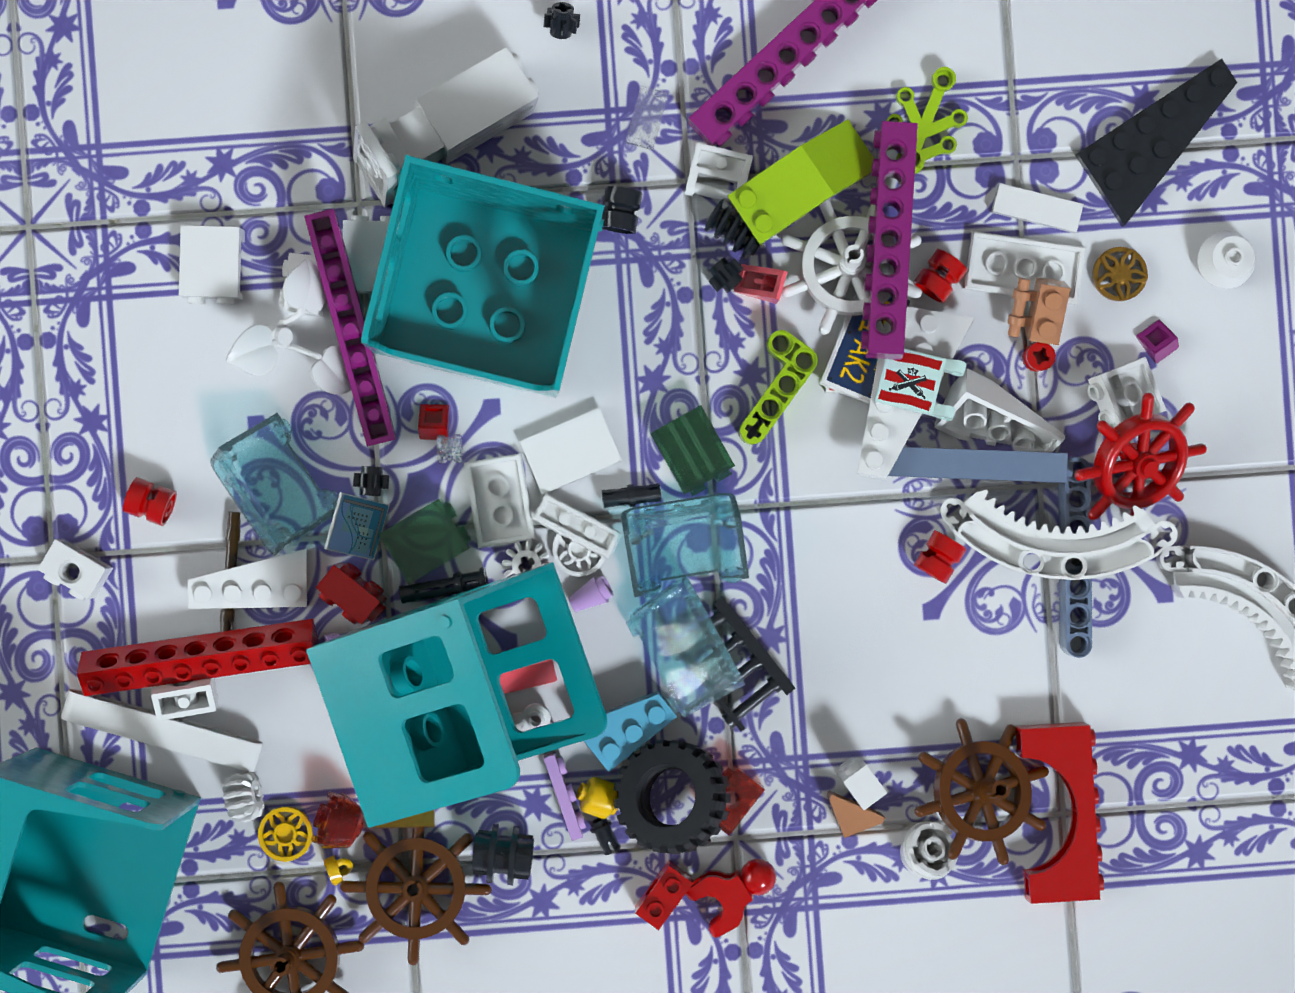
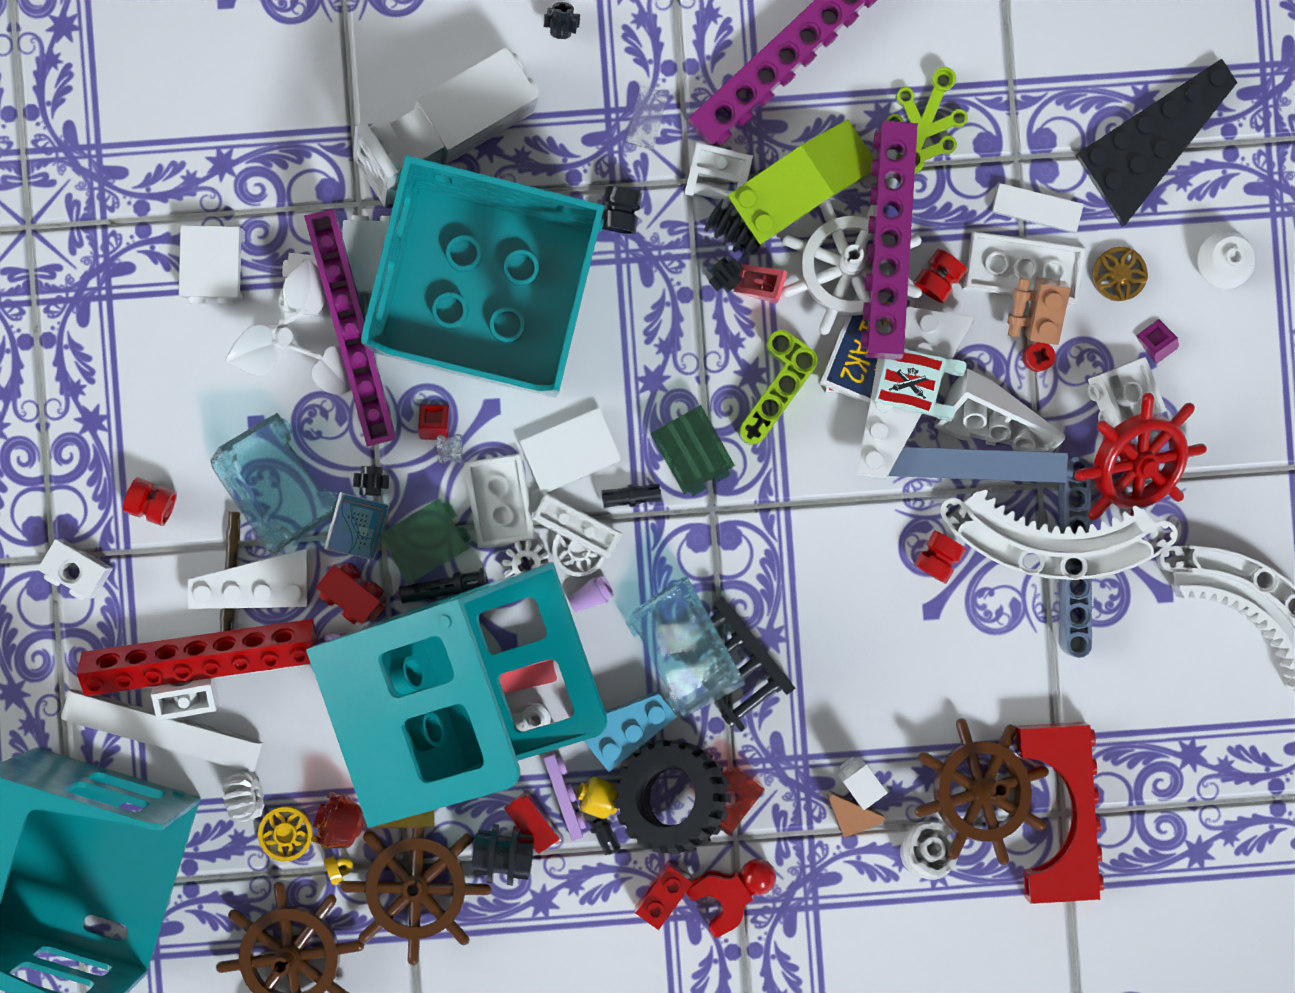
(533, 821): none -> red panel
(684, 540): clear light blue windscreen -> none

